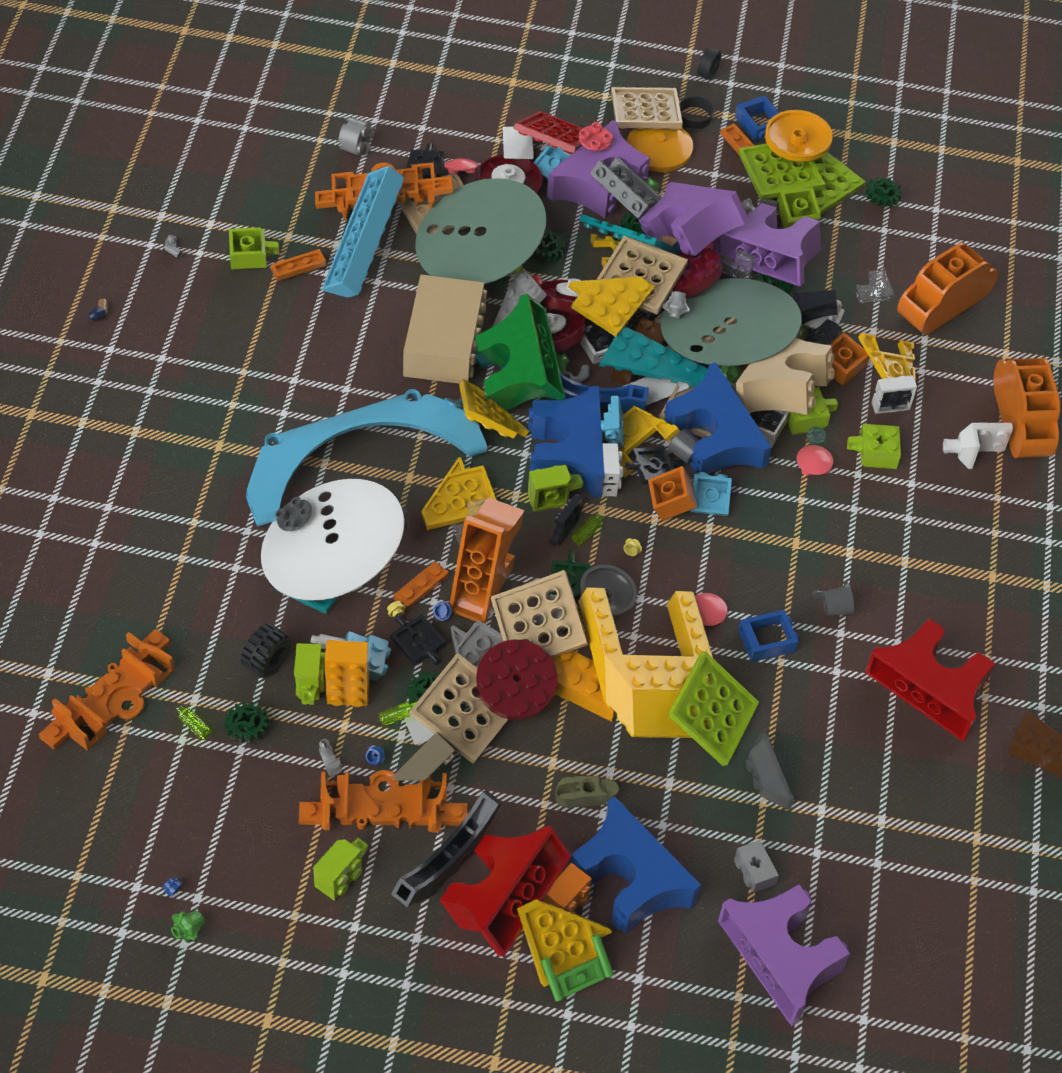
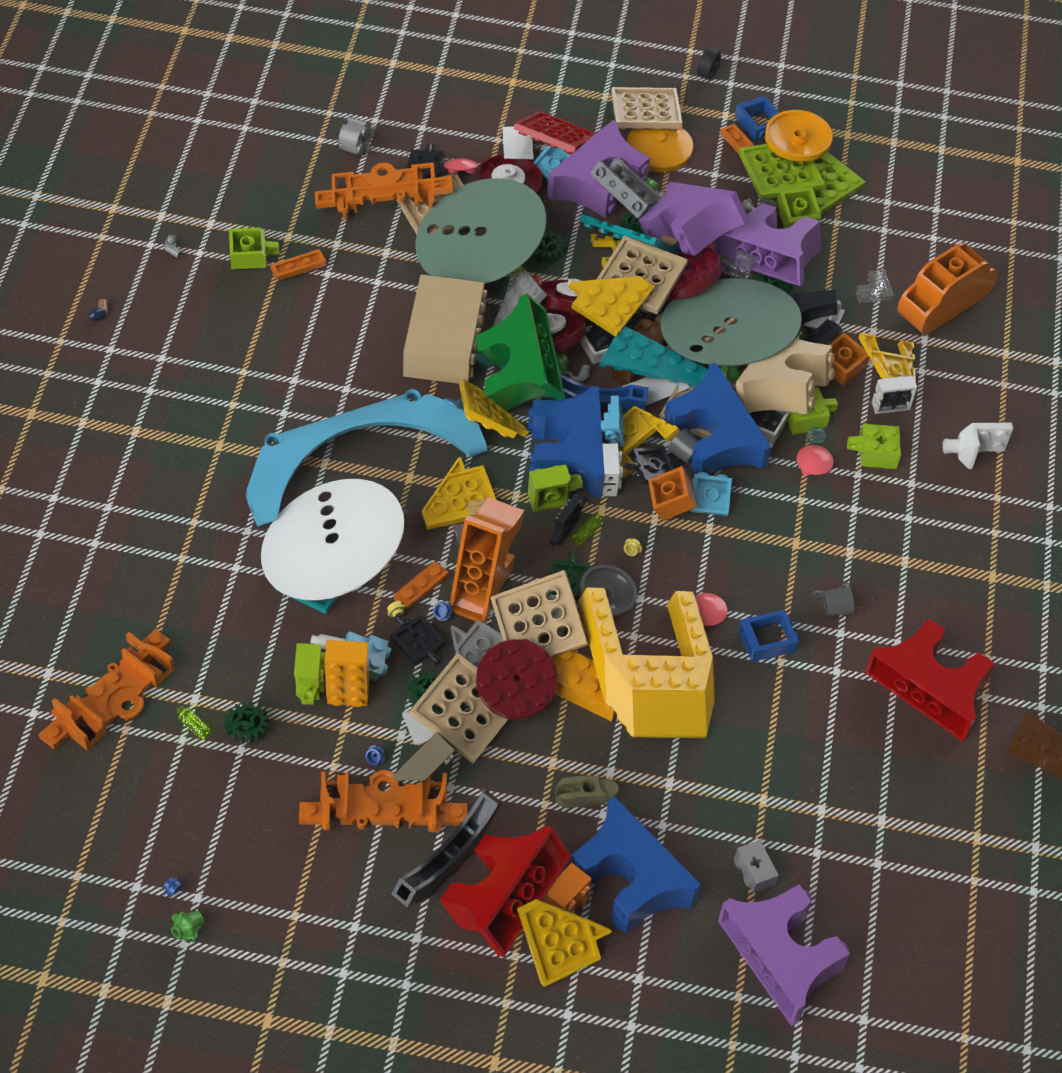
(266, 650): black tyre -> none
(294, 514): dark grey dish -> none
(330, 761): light grey piece -> none
(339, 867): lime hinge -> none
(363, 232): medium azure slope -> none
(396, 713): clear neon green cylinder -> none
(579, 975): bright green plate -> none
(595, 137): coral dish -> none
(676, 305): light grey rock -> none
(700, 102): black tyre -> none
(702, 709): lime piece -> none
(767, 772): dark grey wedge -> none
(883, 192): dark green gear -> none
(1029, 402): orange brick -> none

